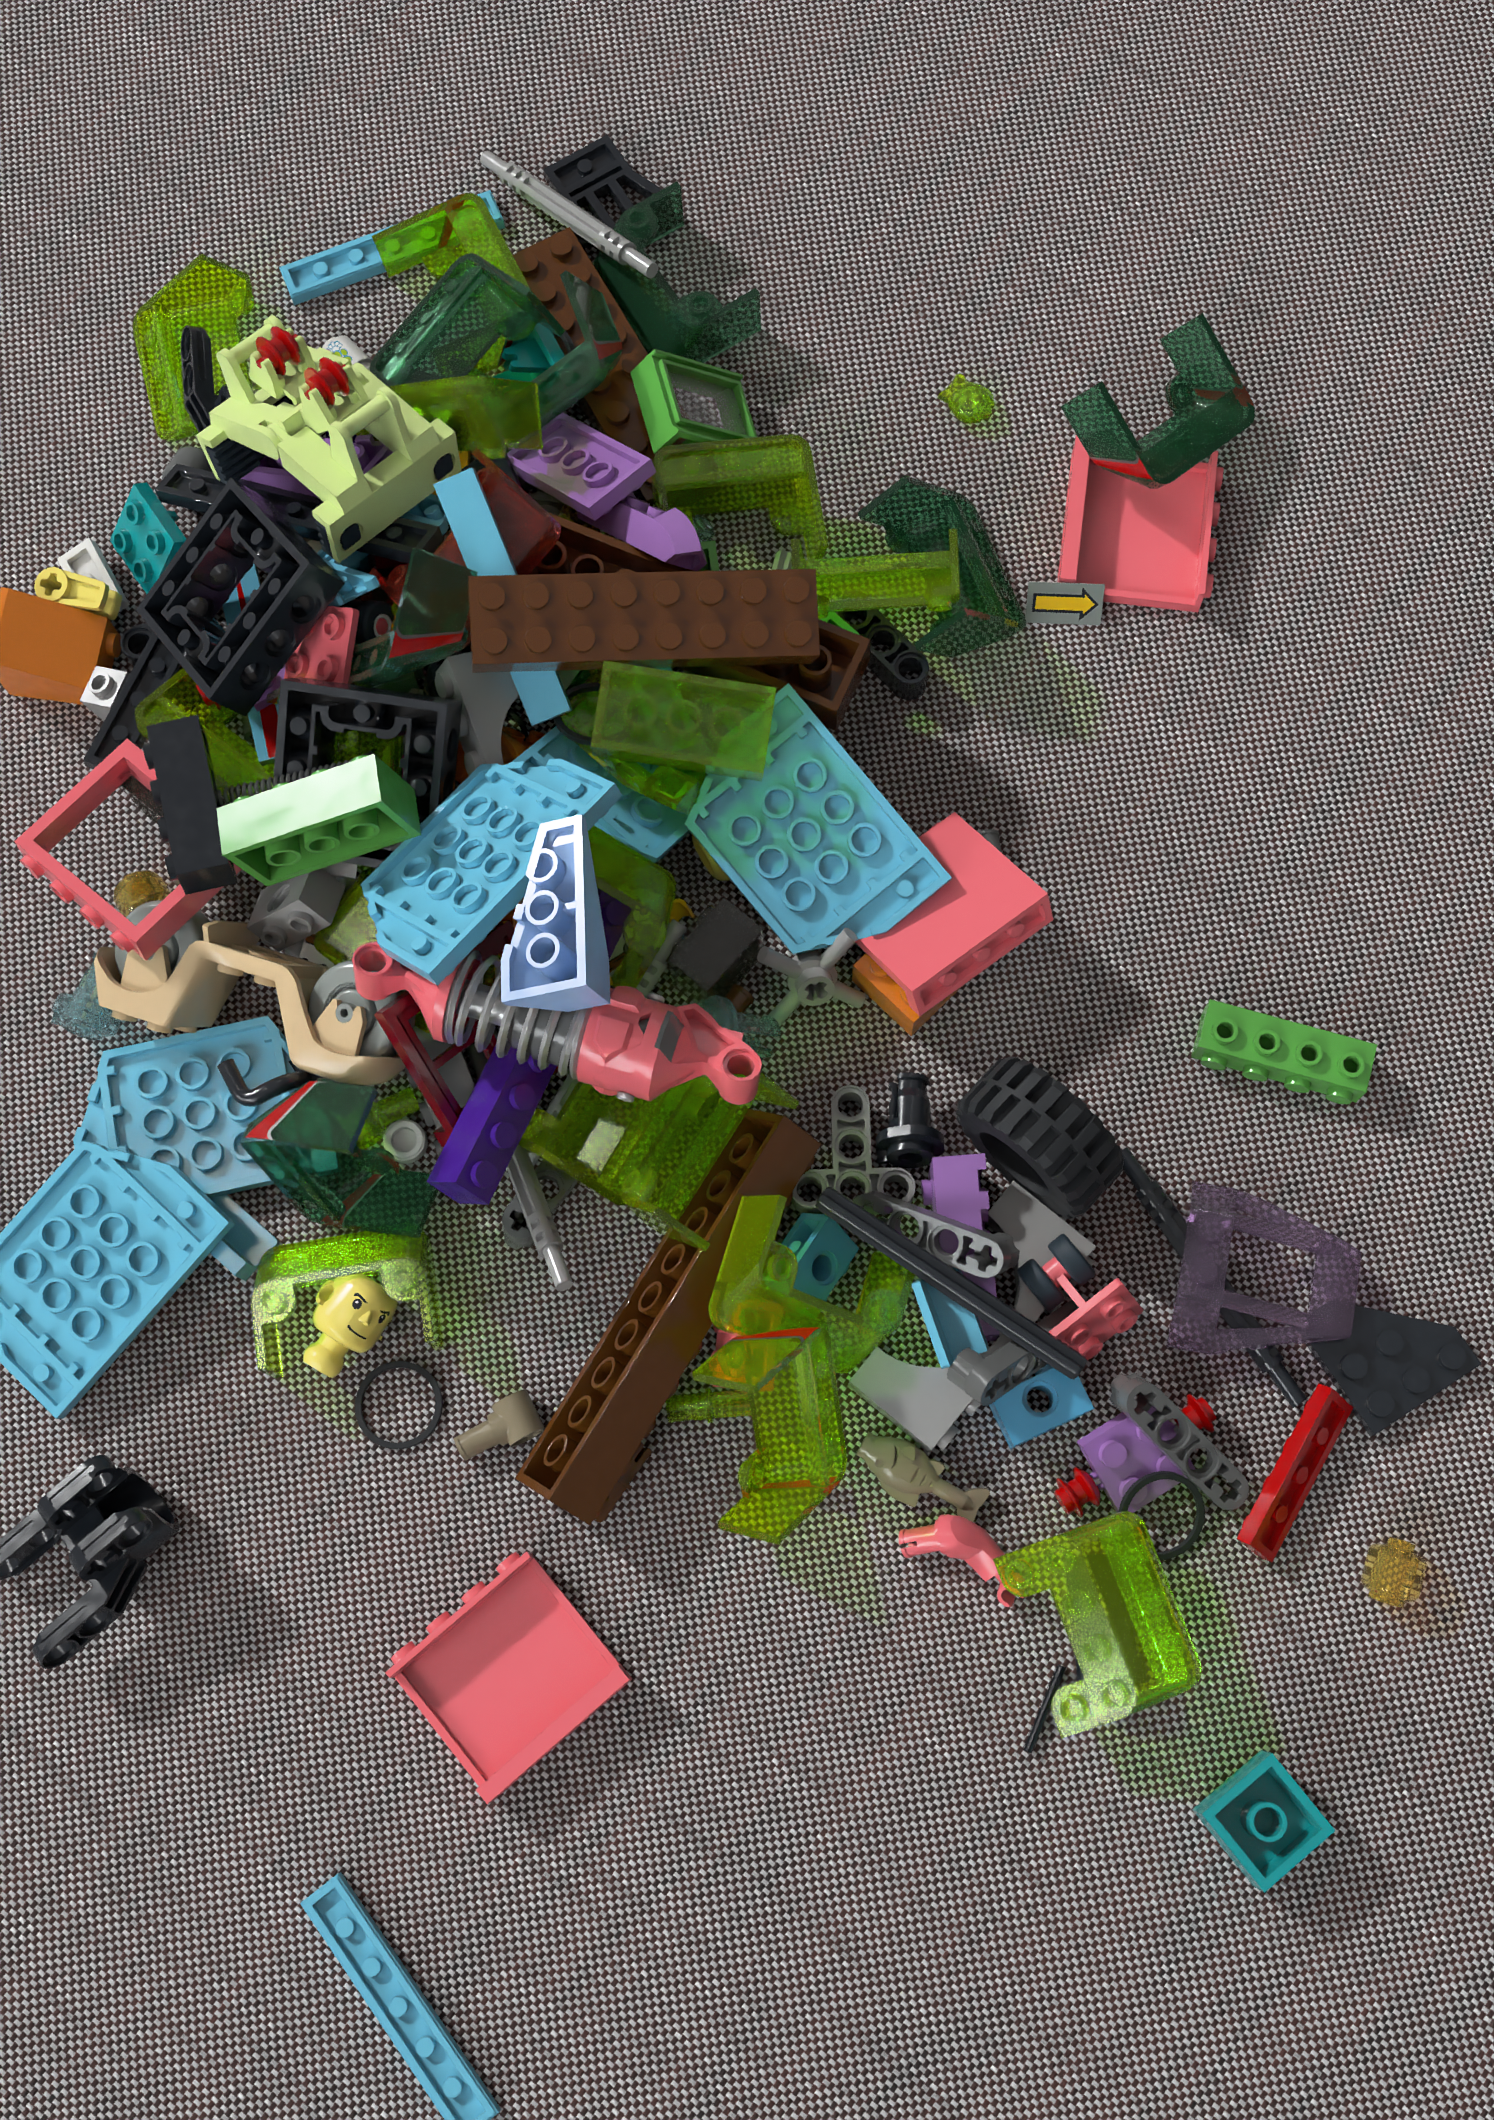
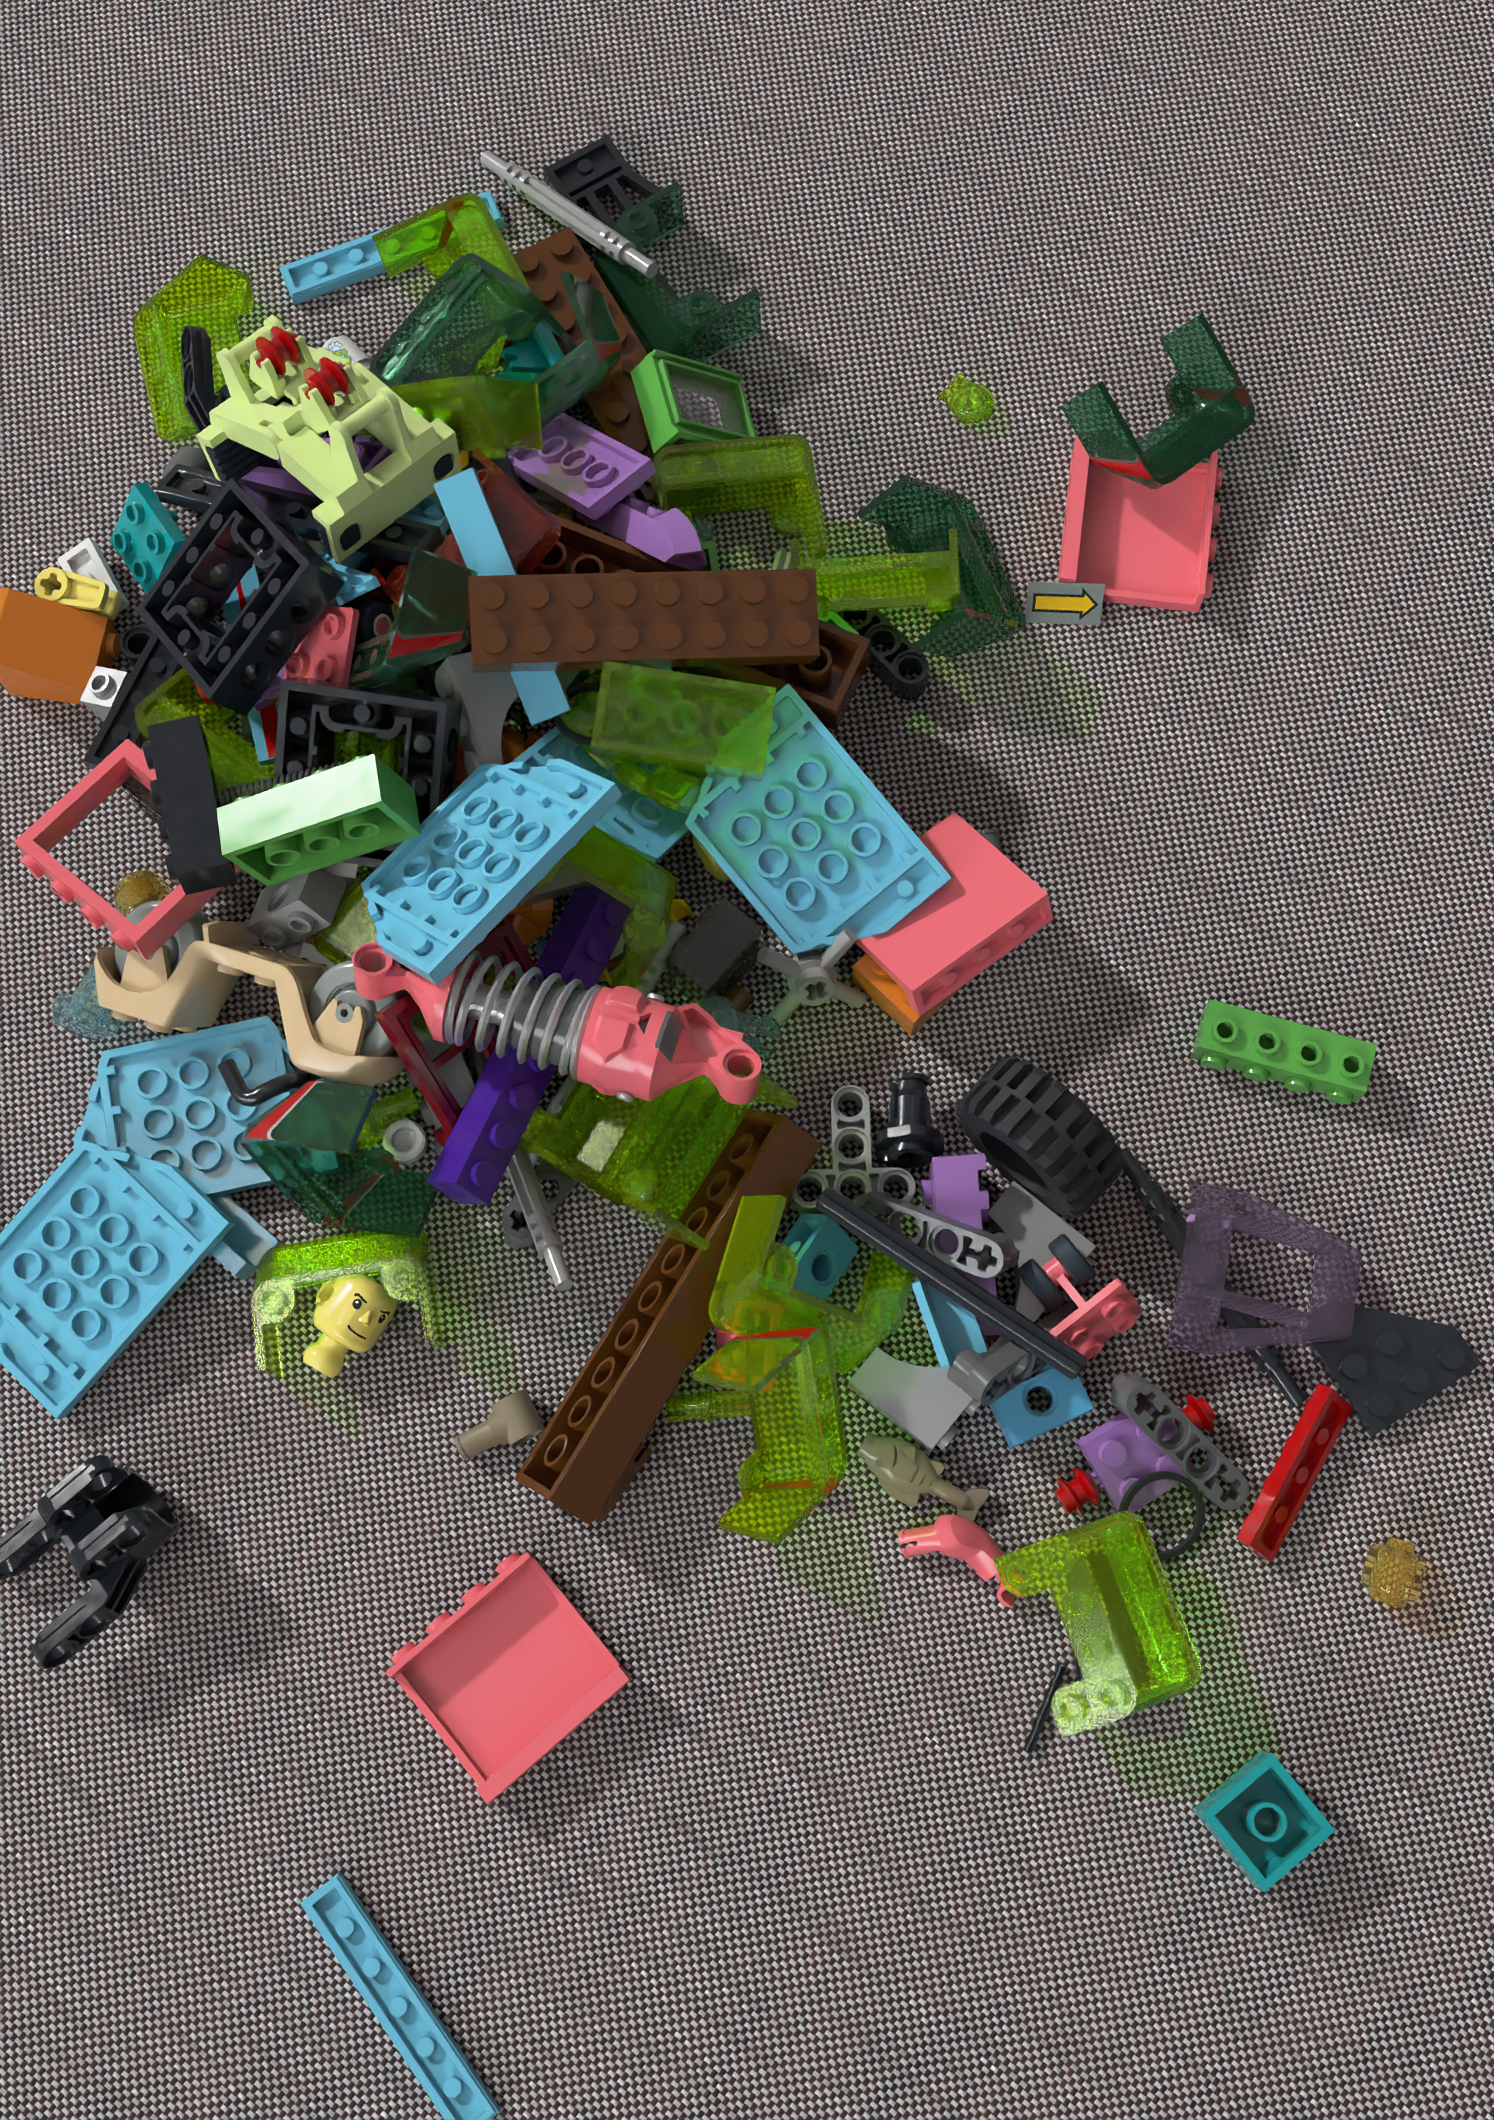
(366, 1382): black piece -> none
(559, 937): light blue wedge -> none

